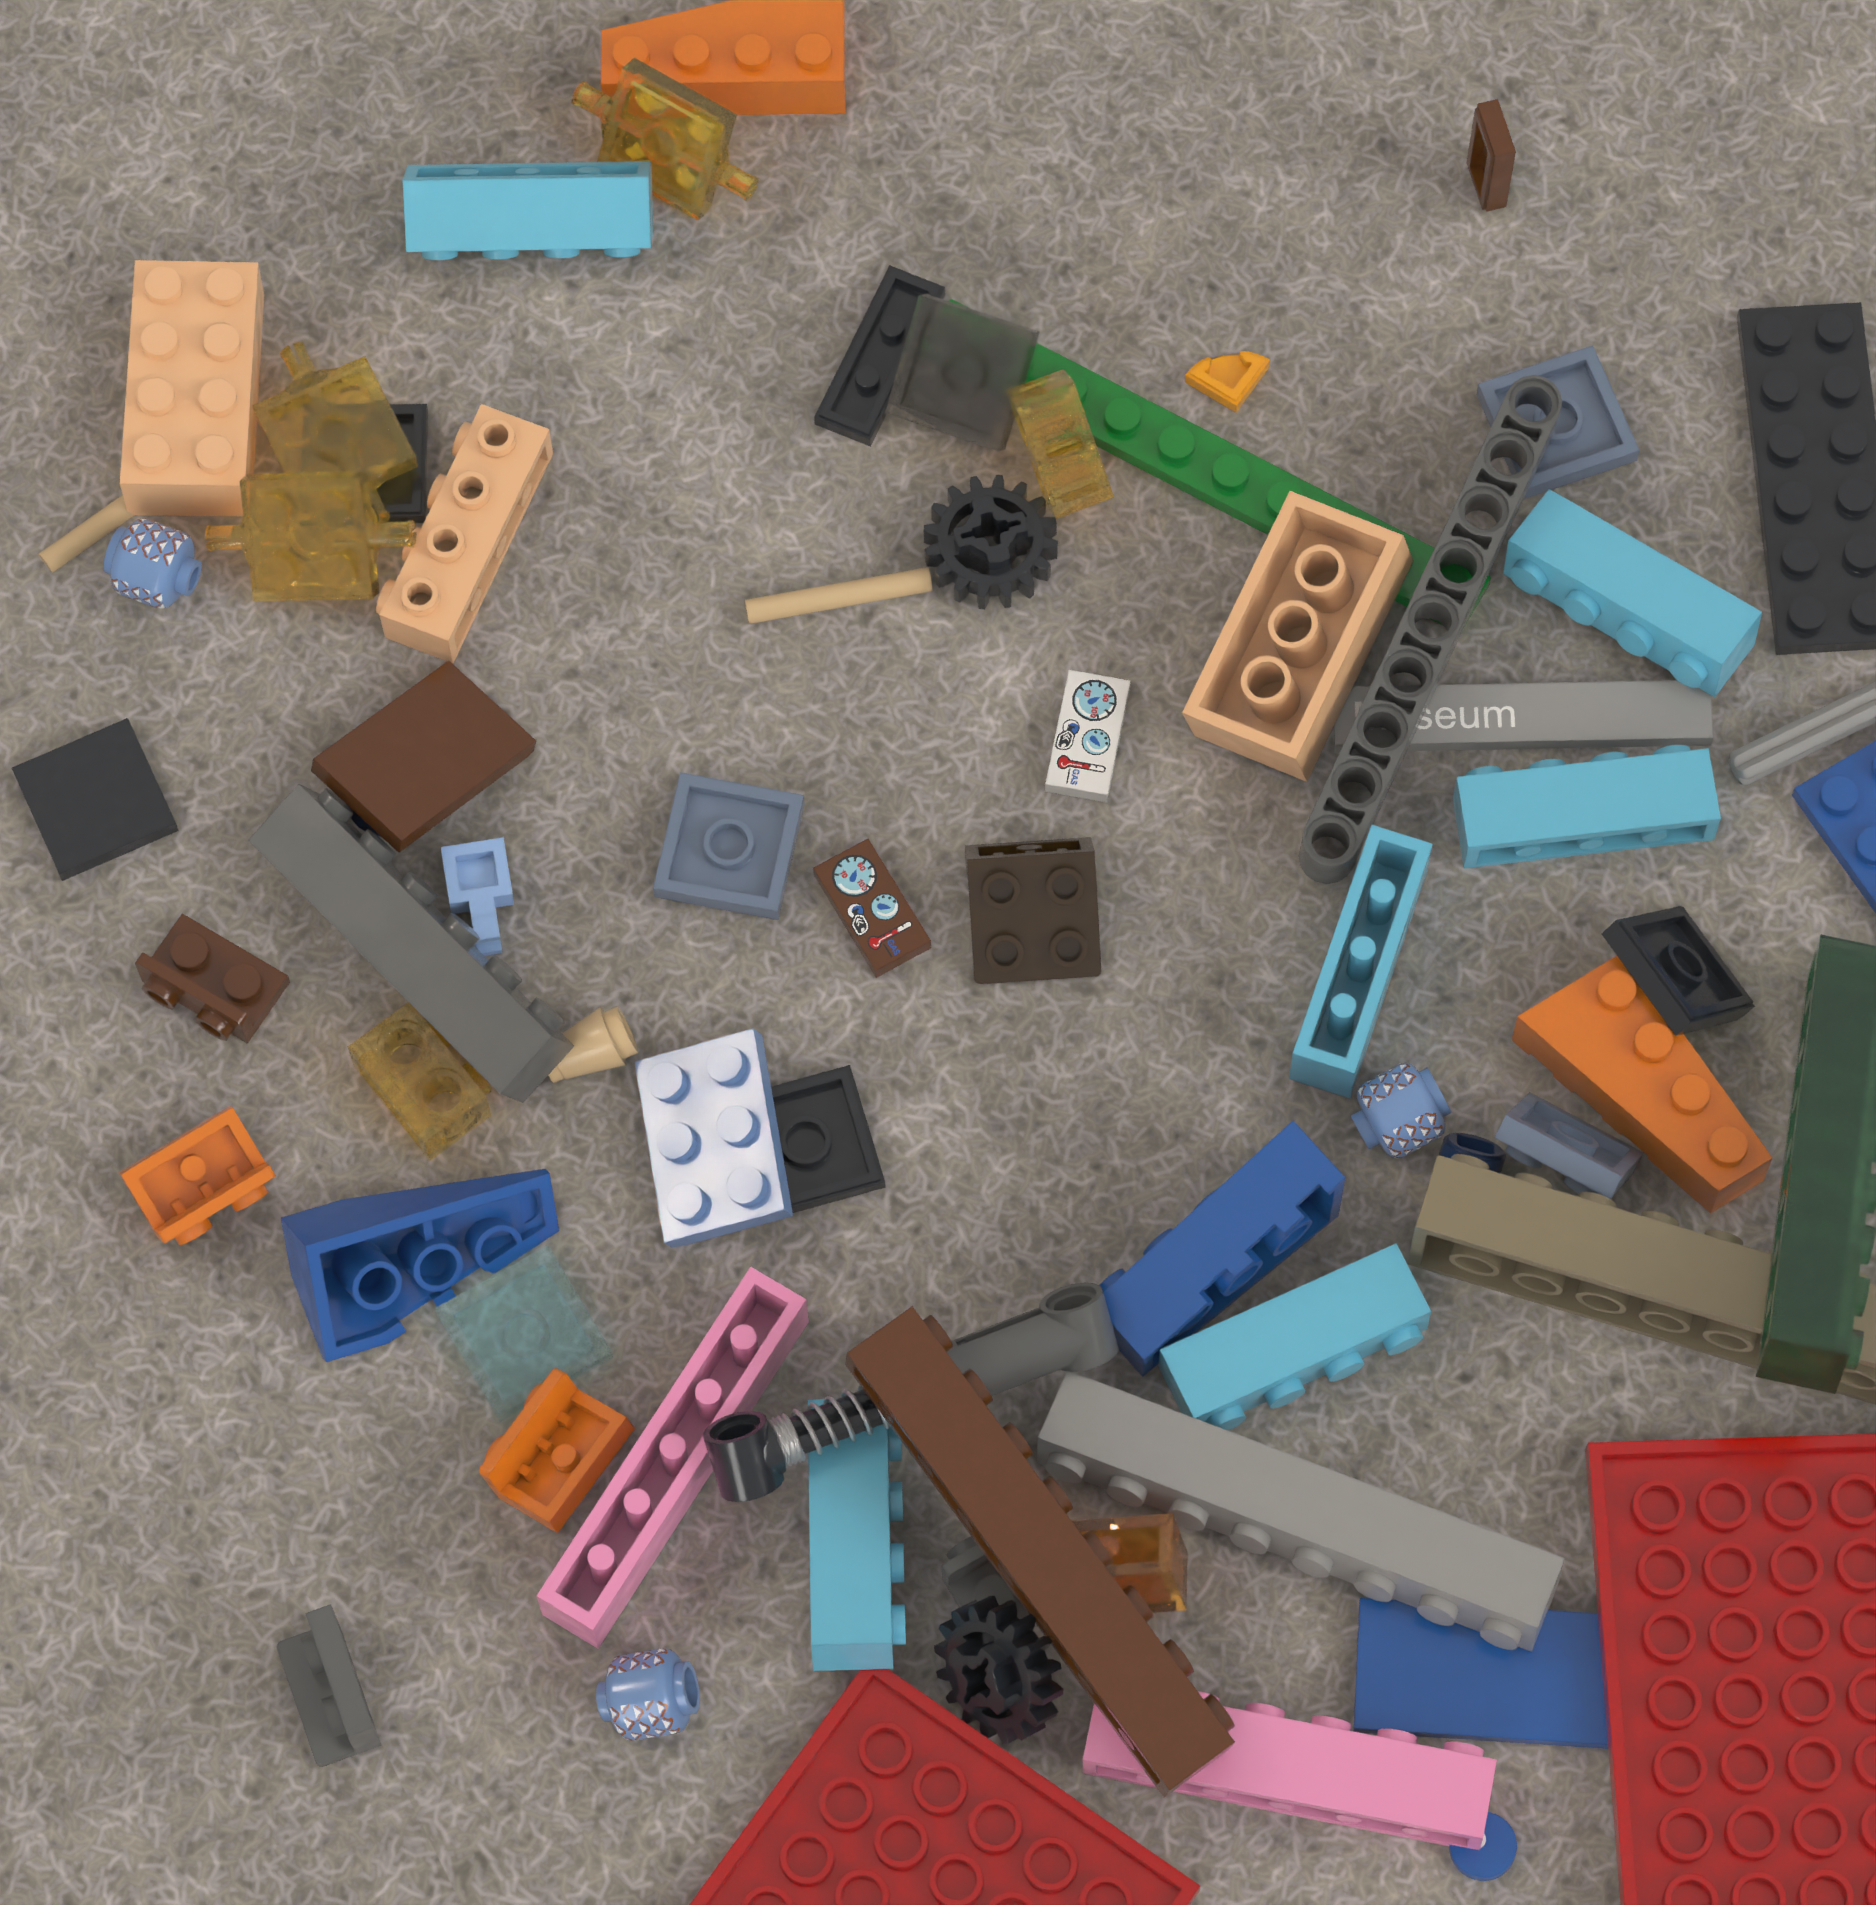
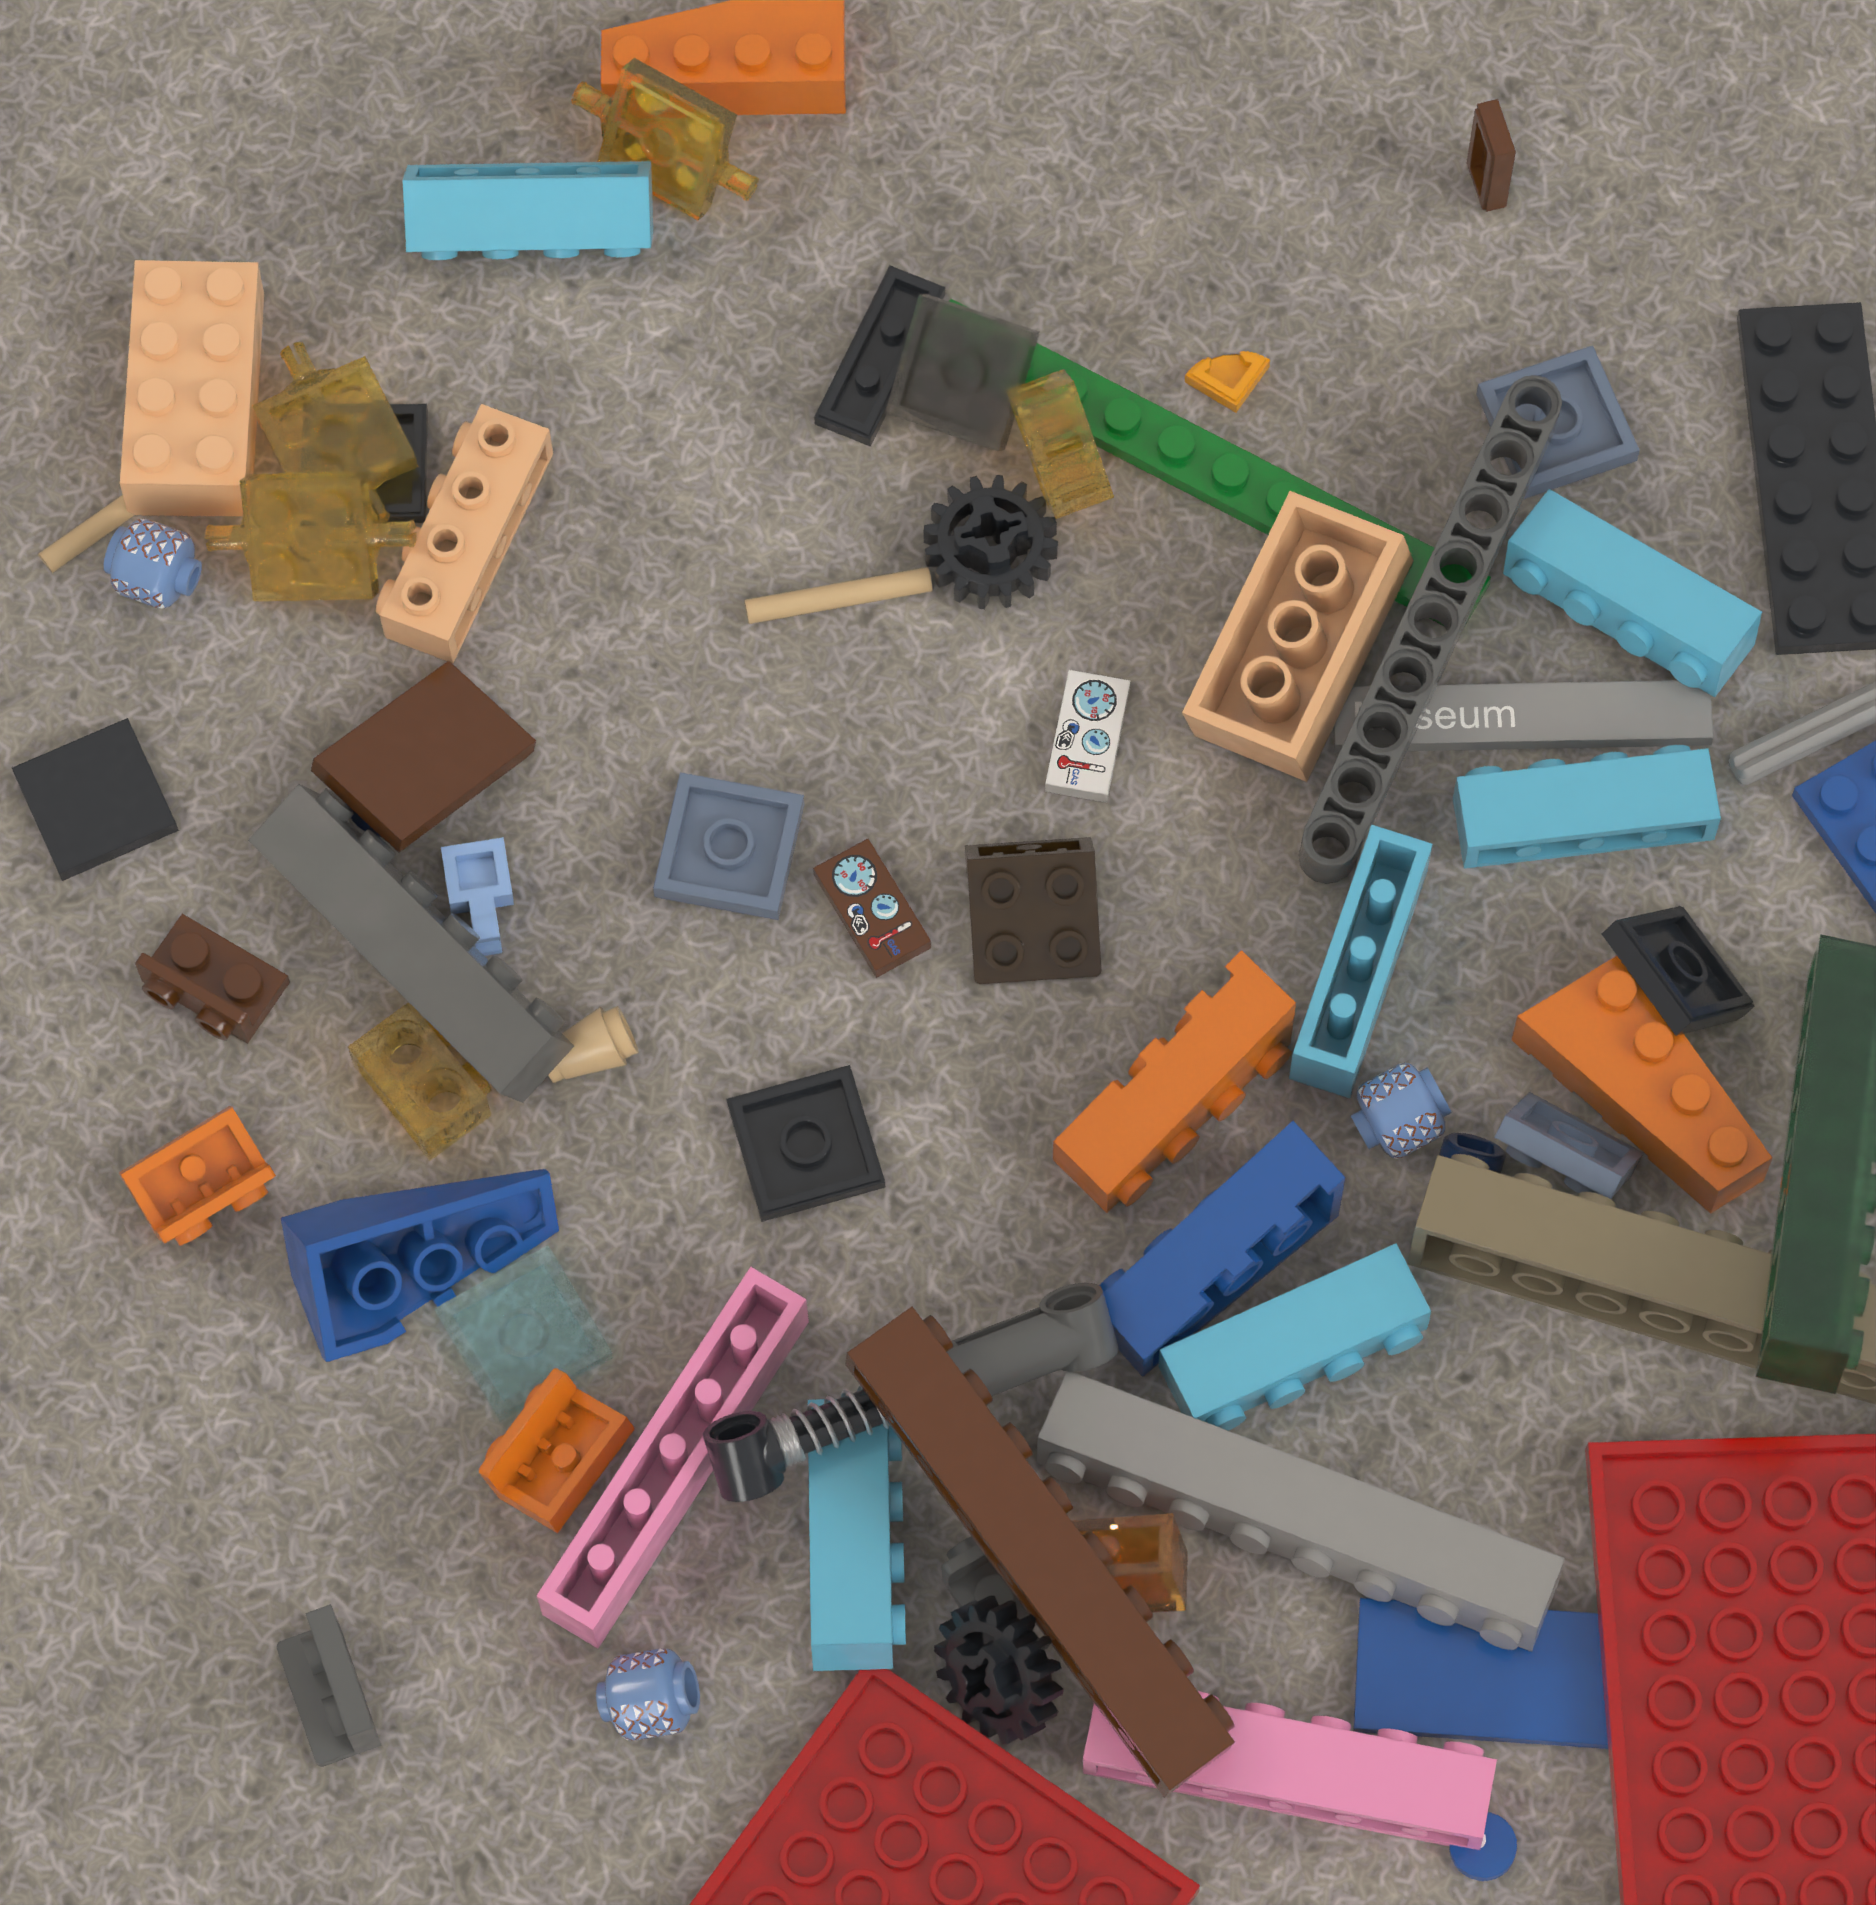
(713, 1138): plate -> none
(1179, 1086): none -> orange wedge

